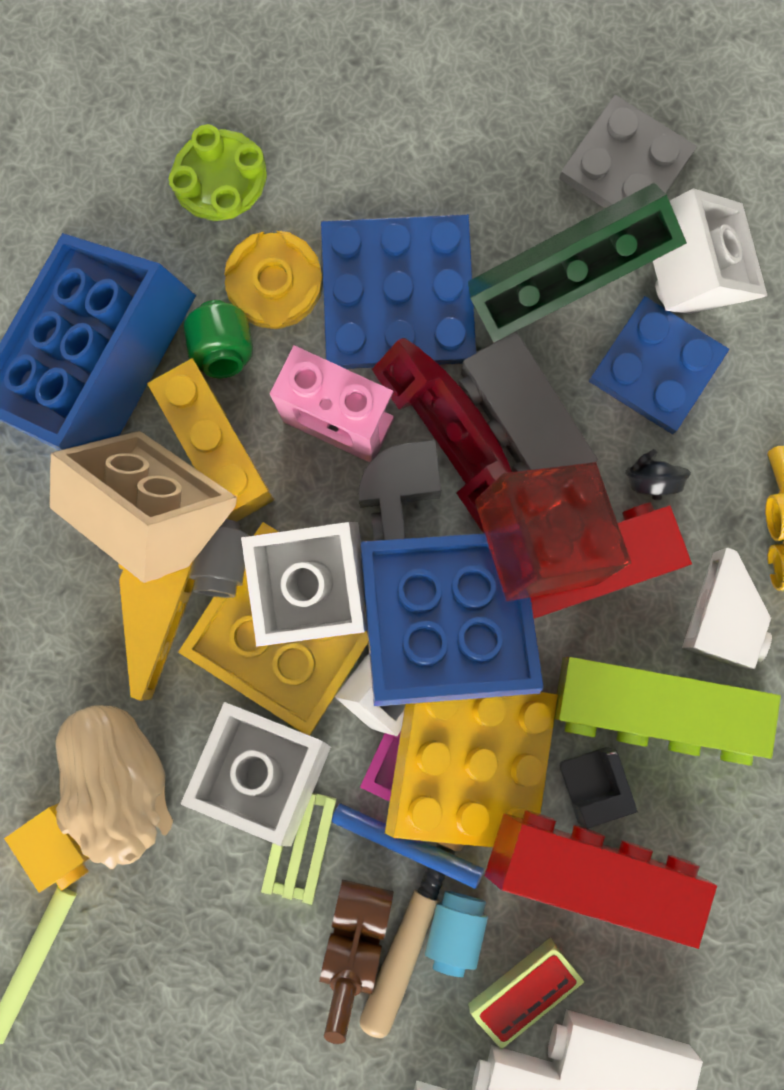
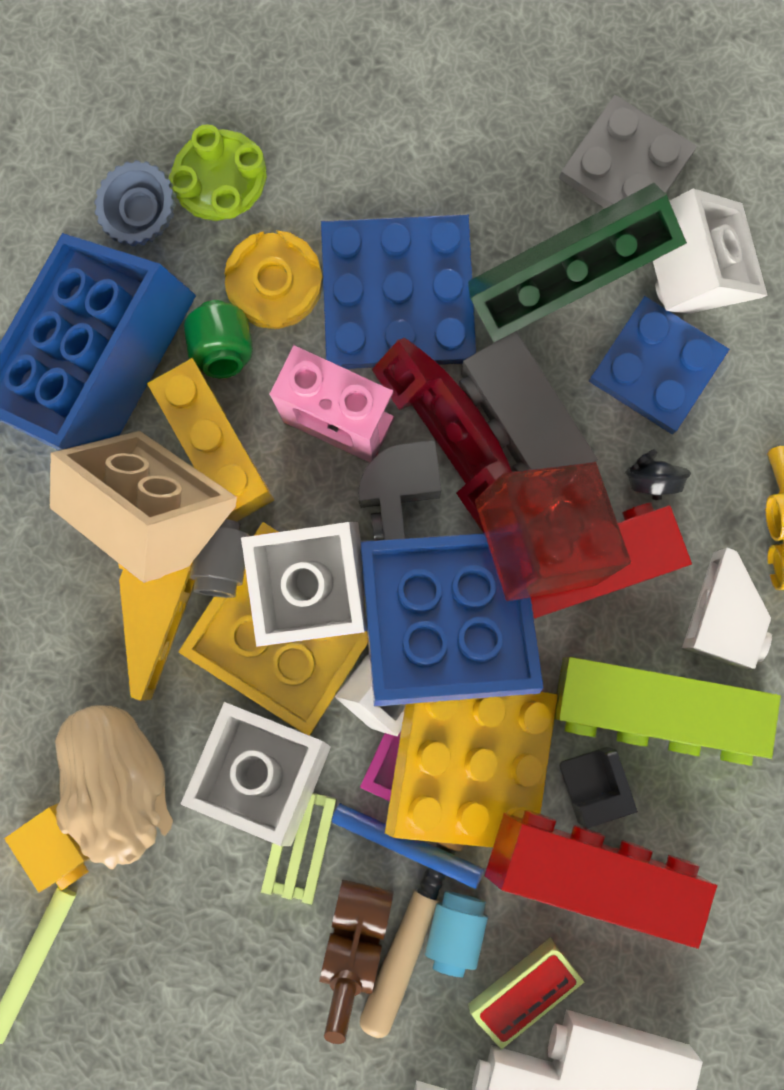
(135, 203): none -> sand blue hat

